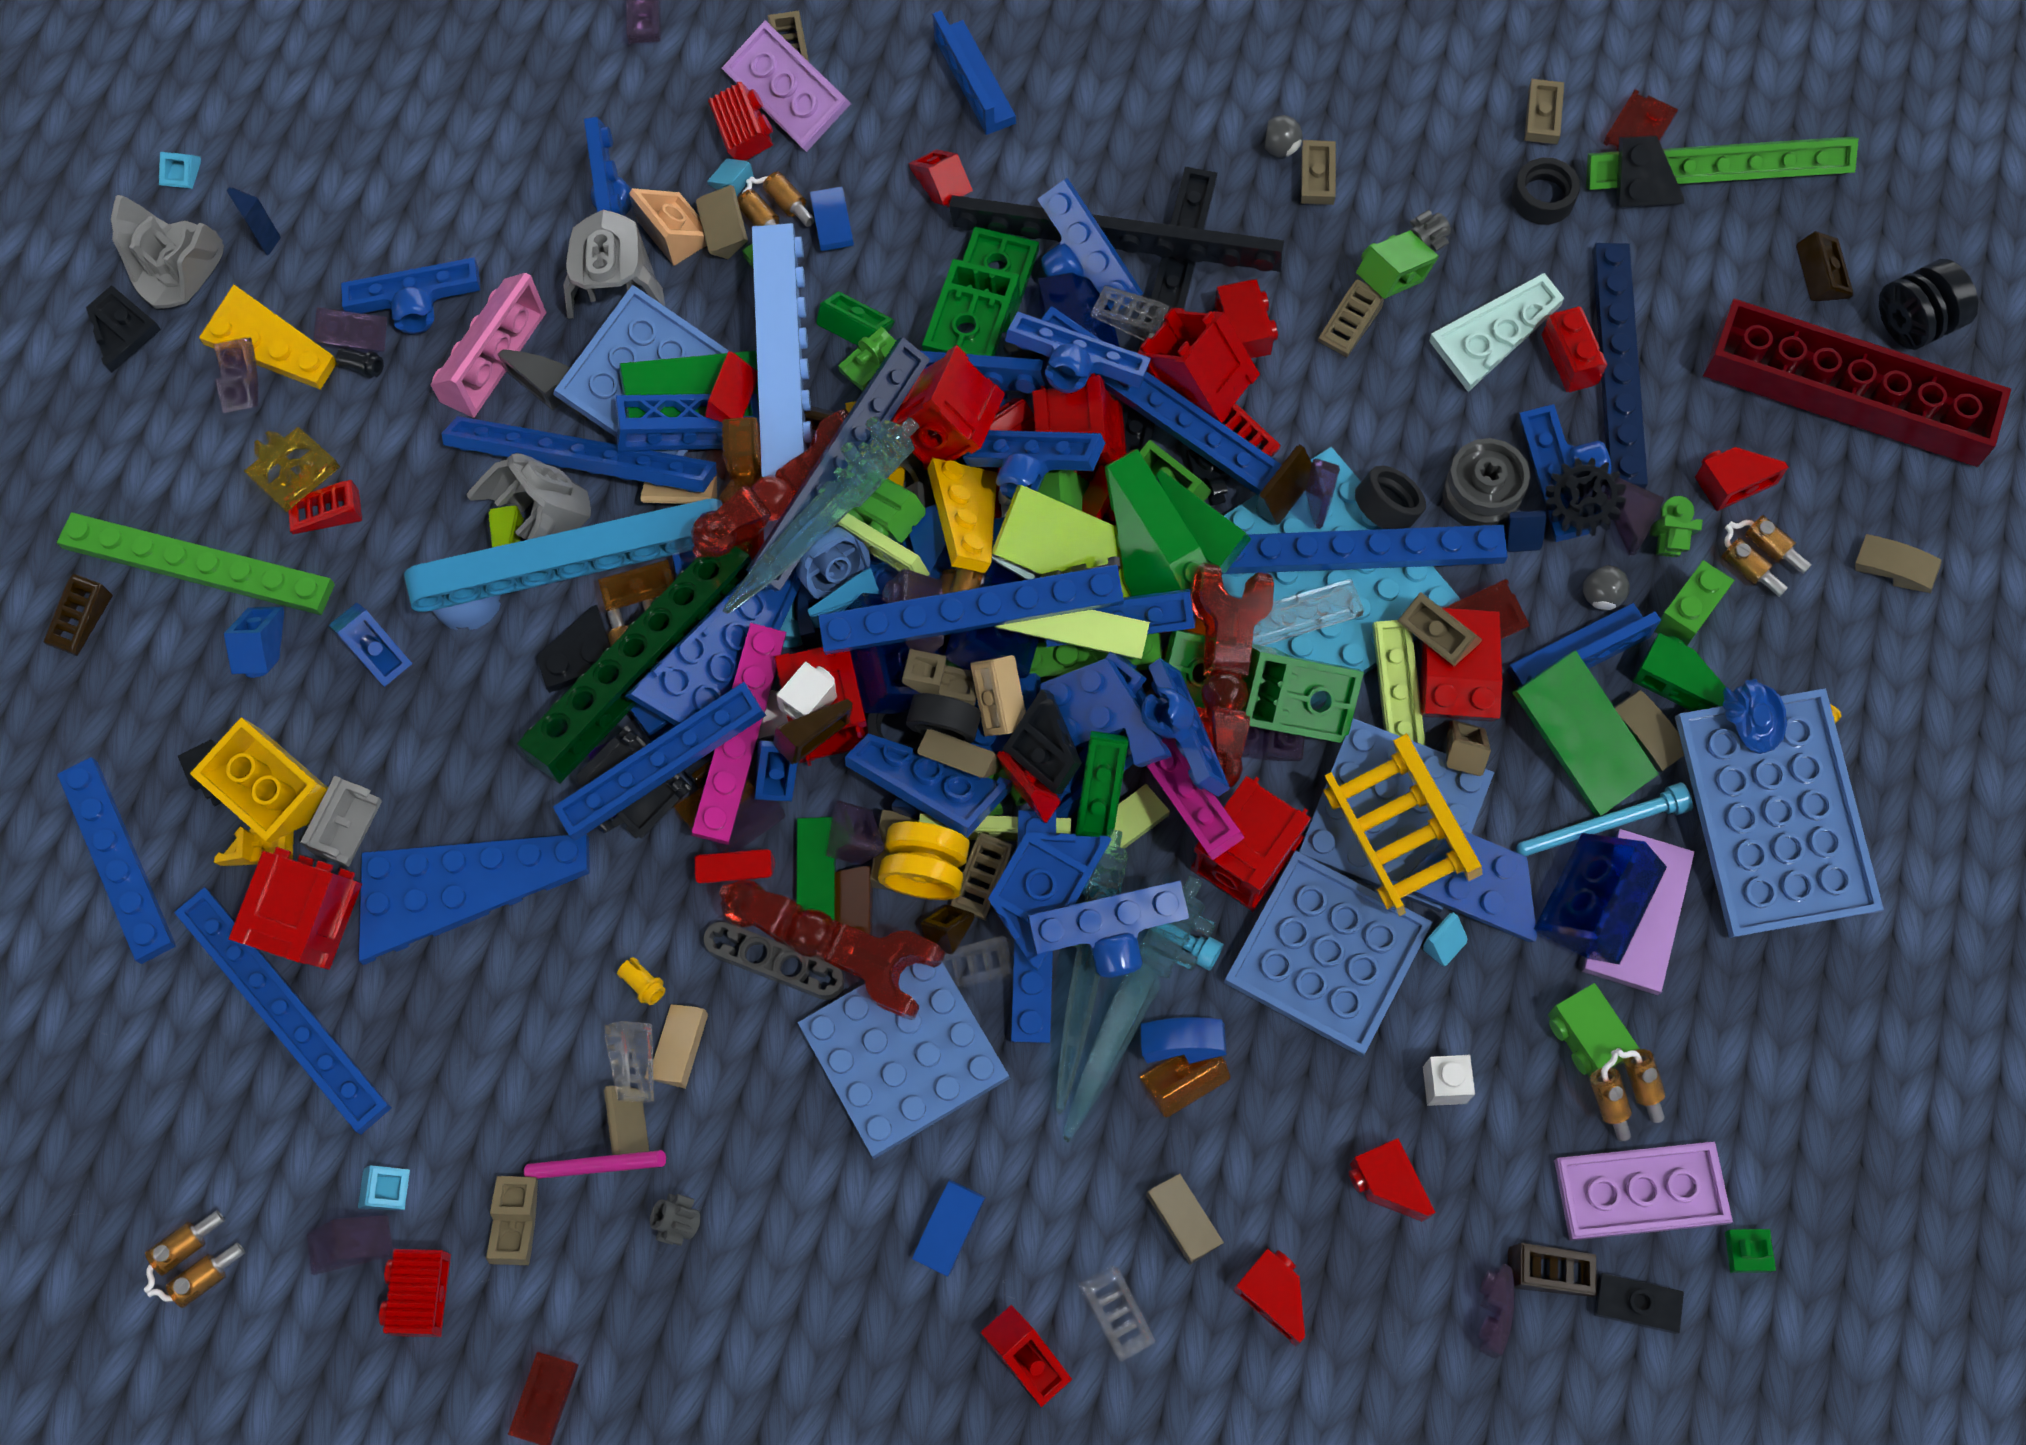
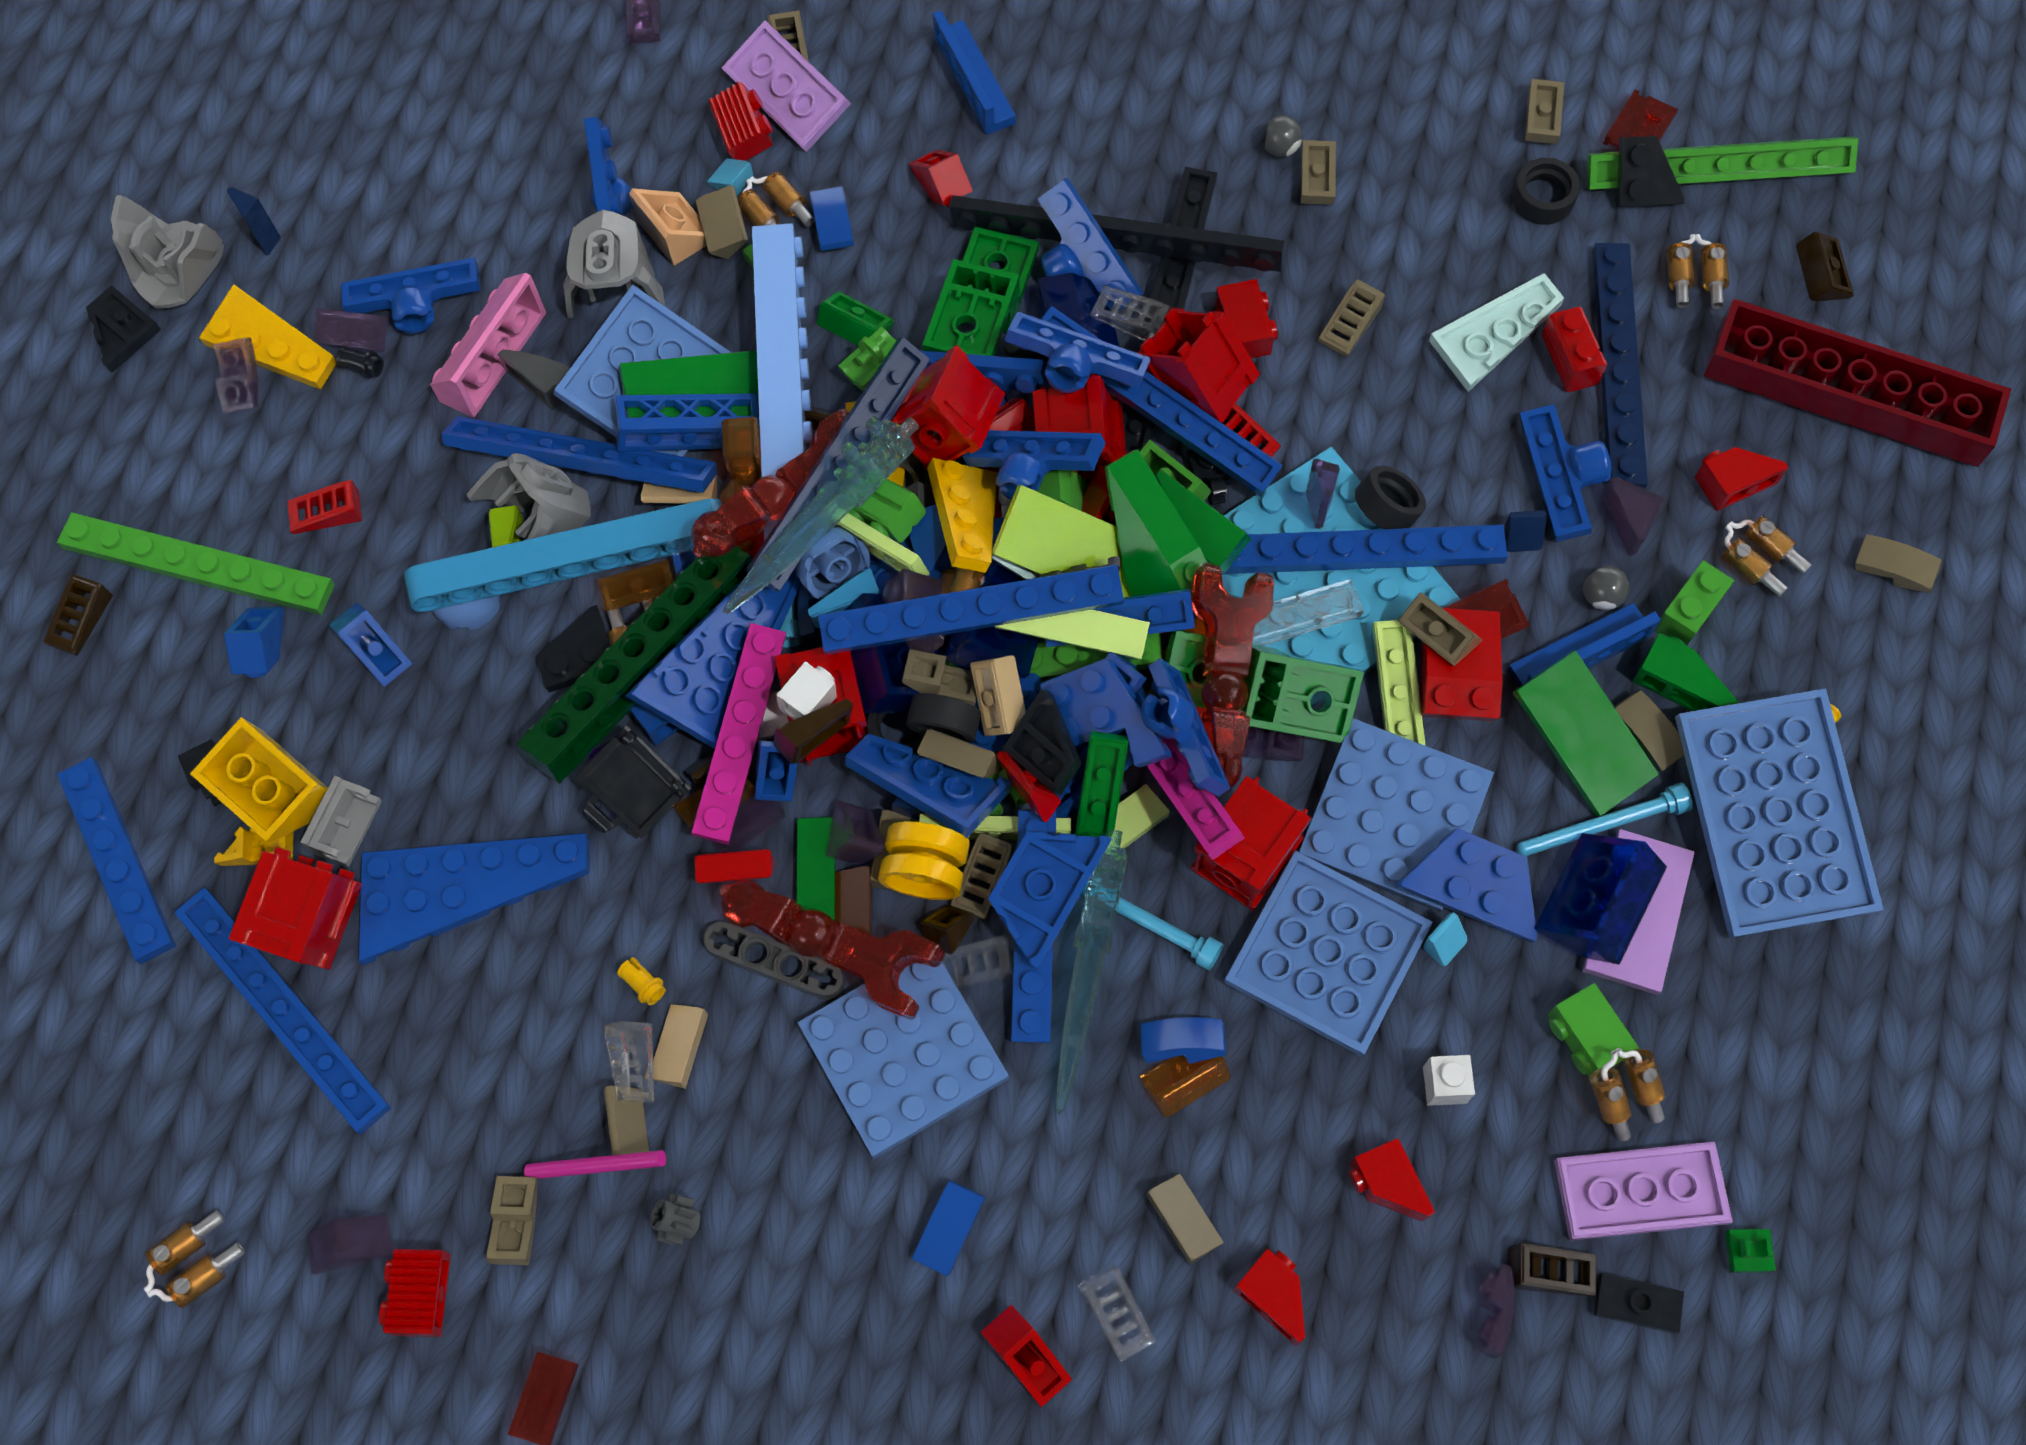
(178, 169): medium azure slope -> none
(299, 484): clear yellow piece -> none
(383, 1188): medium azure slope -> none
(659, 761): blue plate -> none
(732, 389): red slope -> none
(1110, 925): blue plate -> none
(1159, 952): clear light blue piece -> none
(1285, 486): dark brown slope -> none
(1396, 264): bright green brick -> none
(1422, 793): yellow fence -> none
(1431, 229): dark grey gear -> none
(1467, 748): dark tan slope -> none
(1485, 483): dark grey wheel -> none
(1578, 483): black gear -> none
(1674, 527): bright green hips -> none
(1713, 266): none -> clear orange piece
(1757, 715): blue hat -> none
(1928, 304): black wheel -> none

